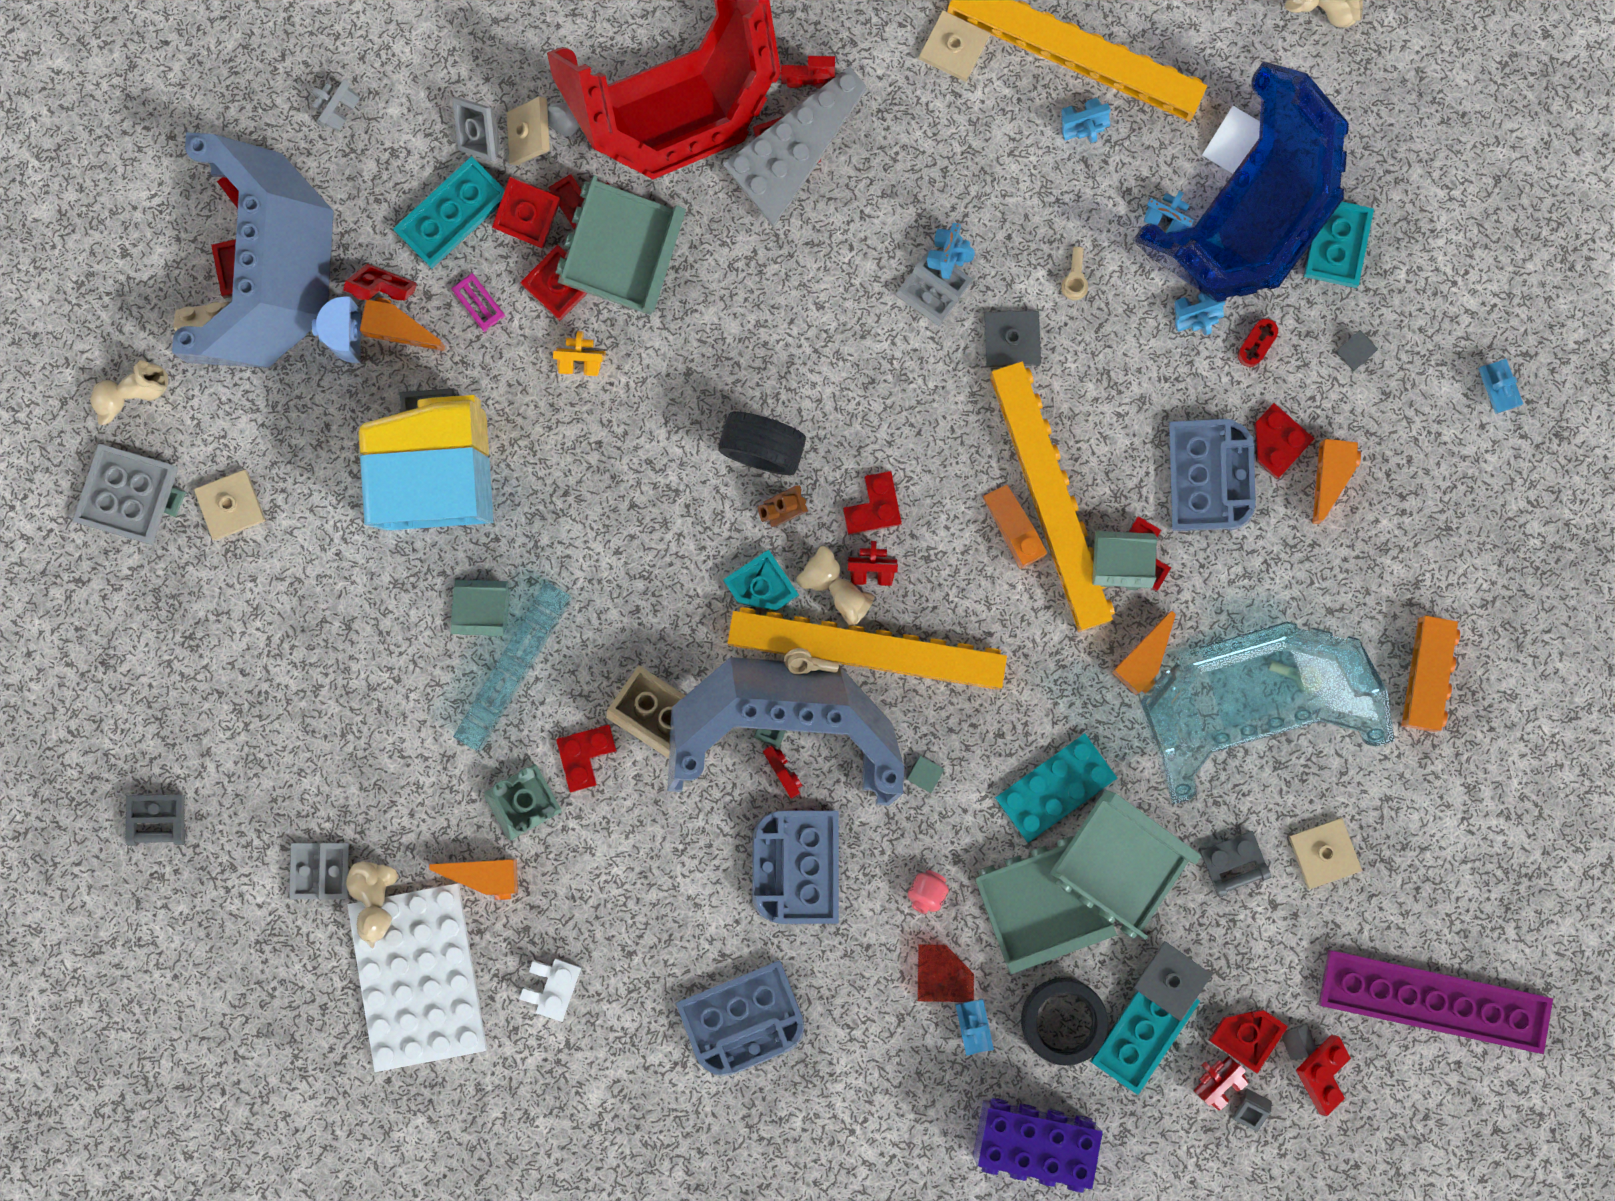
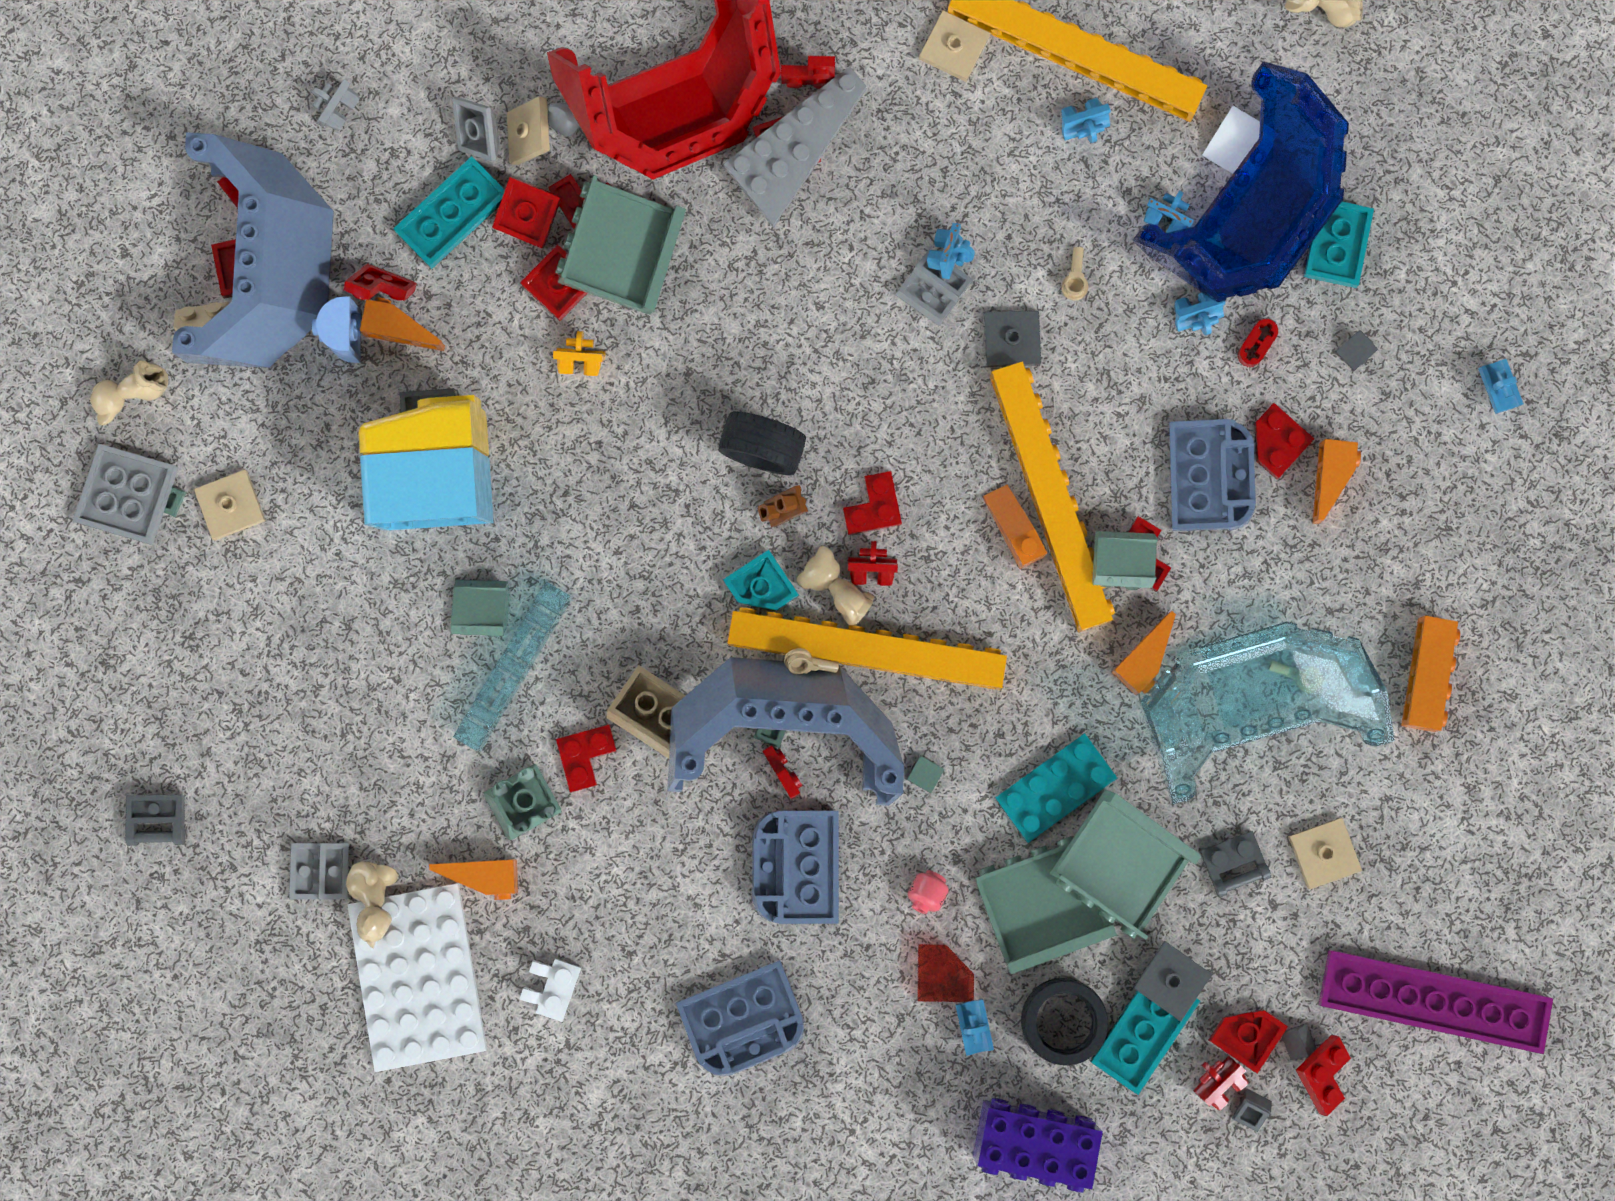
(492, 320): dark pink tile -> none

